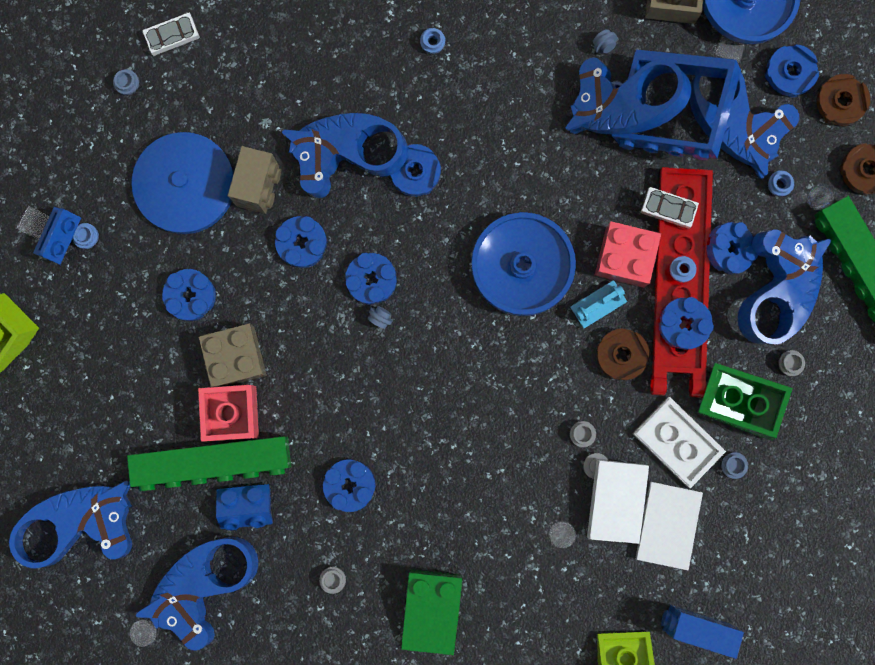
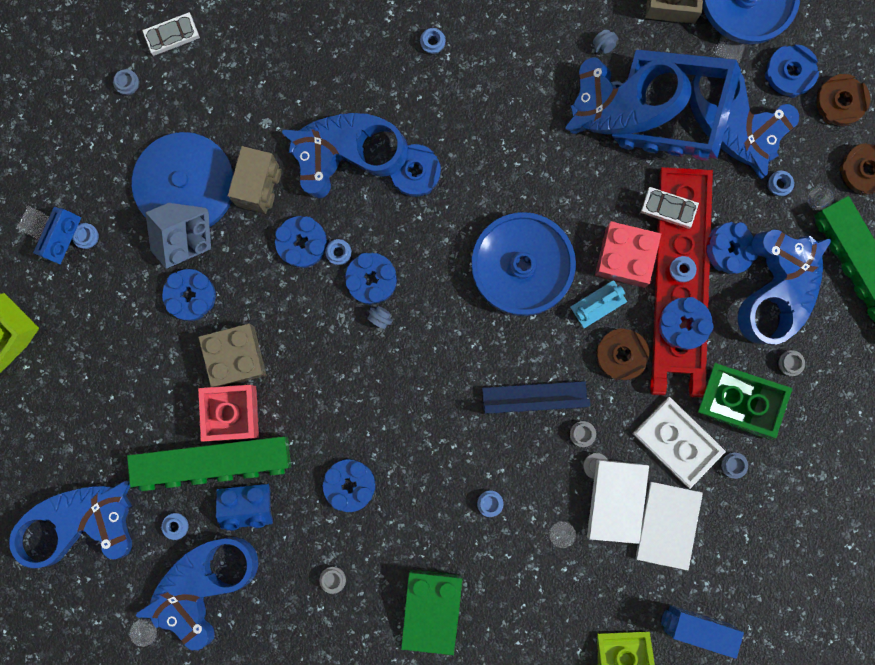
(178, 232): none -> sand blue slope
(183, 526): none -> medium blue plate
(332, 246): none -> medium blue plate
(490, 503): none -> medium blue plate
(535, 397): none -> dark blue fence

